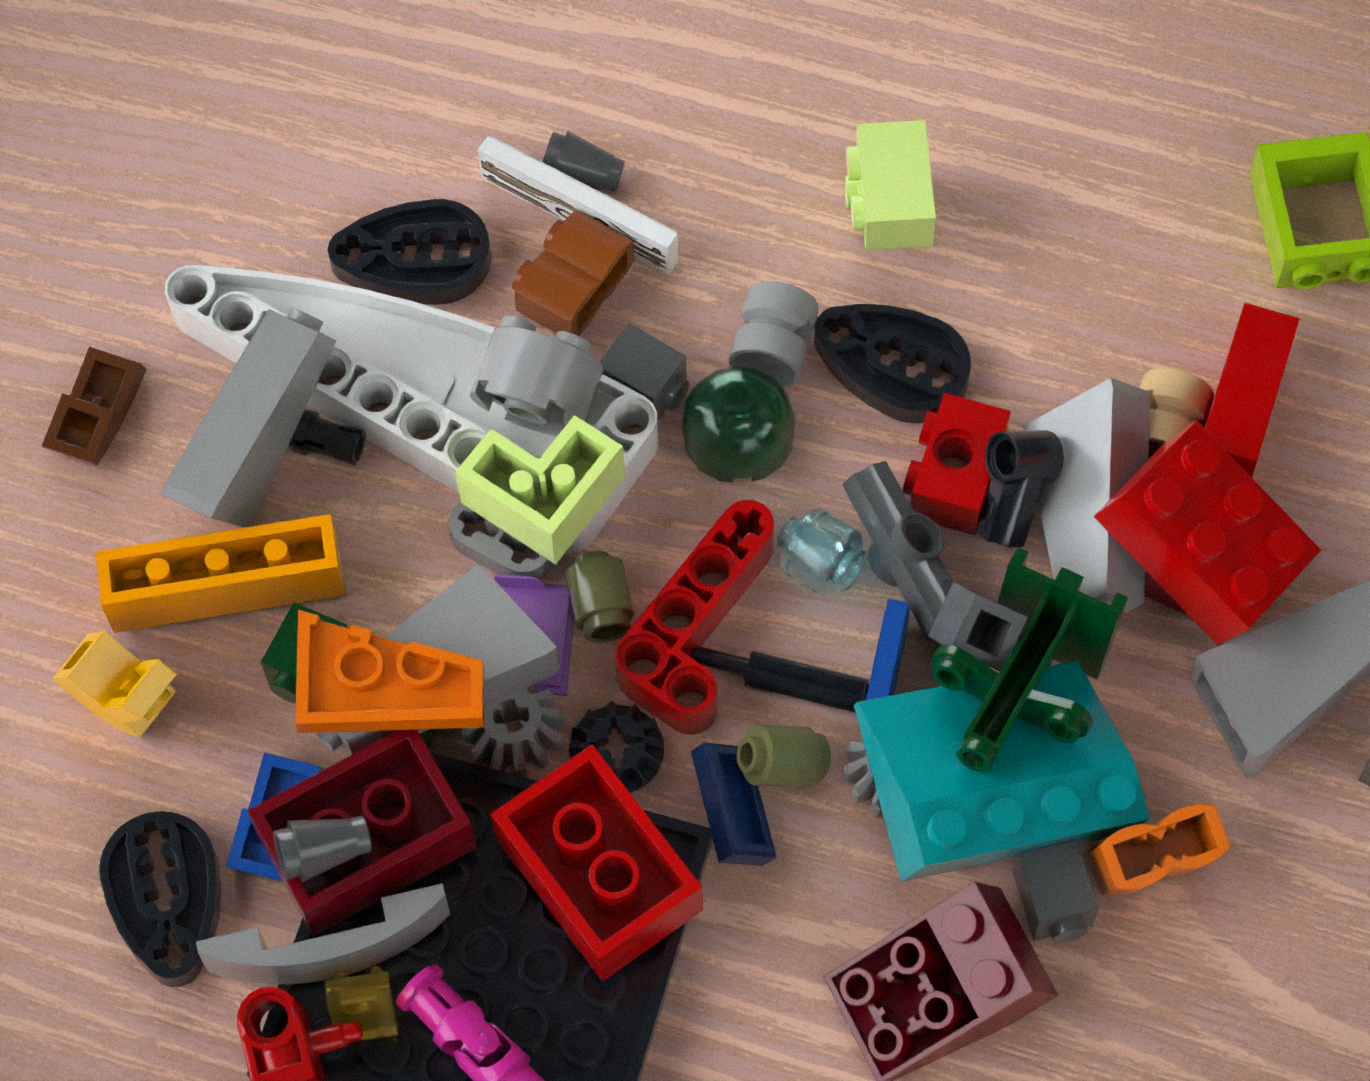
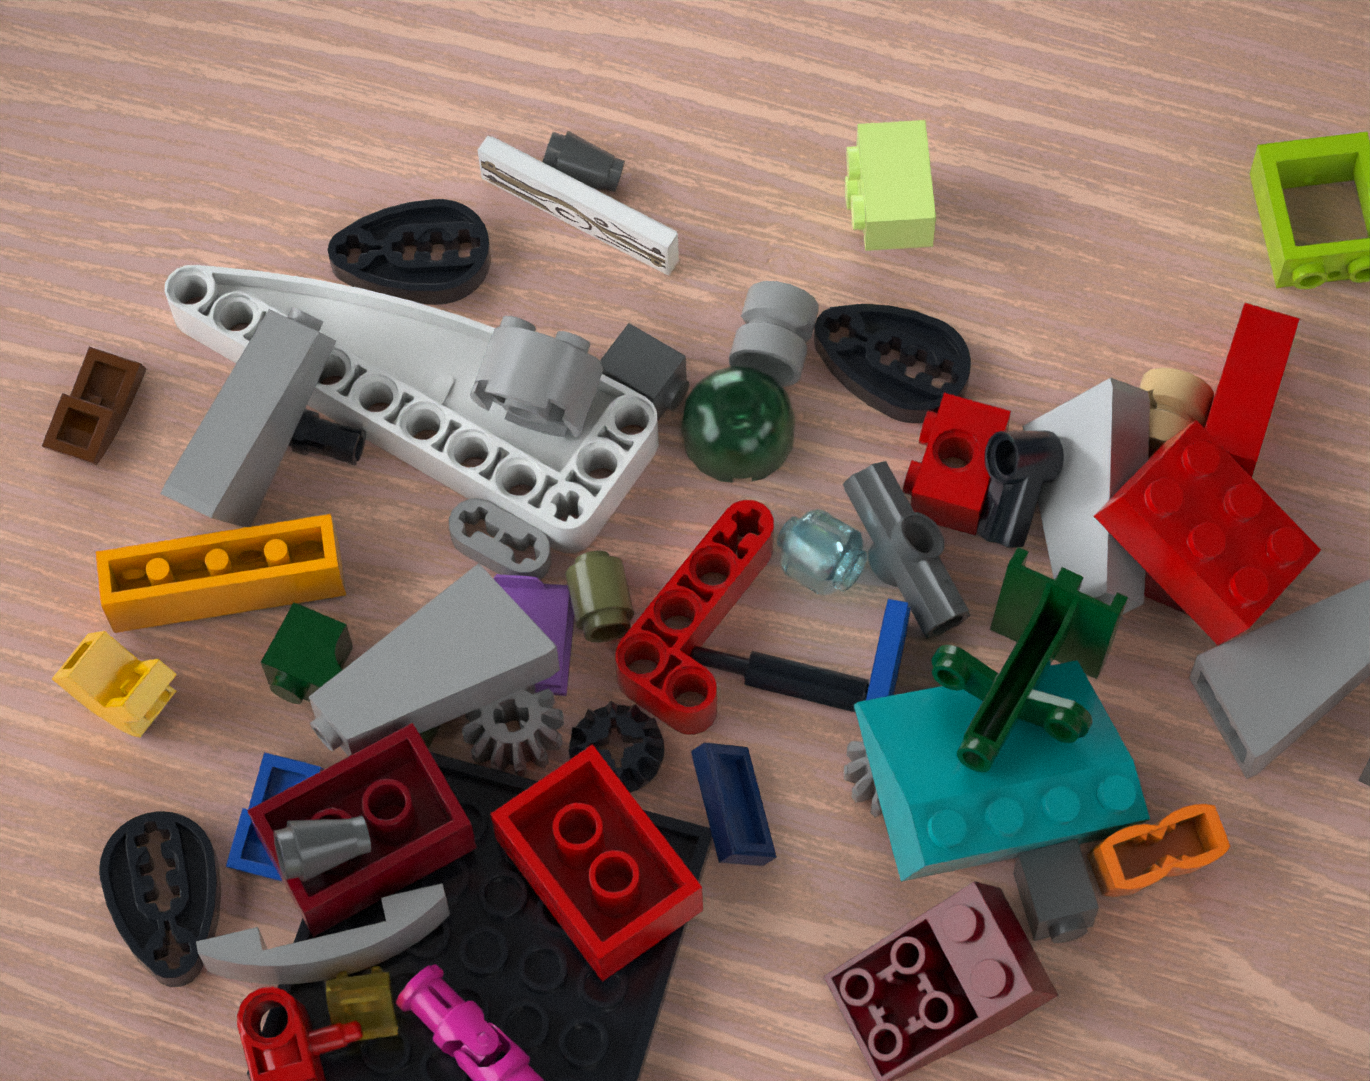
(377, 684): orange wing -> none
(544, 498): yellowish green brick -> none
(573, 274): dark orange brick -> none
(783, 756): olive brick -> none
(978, 626): dark grey brick -> none

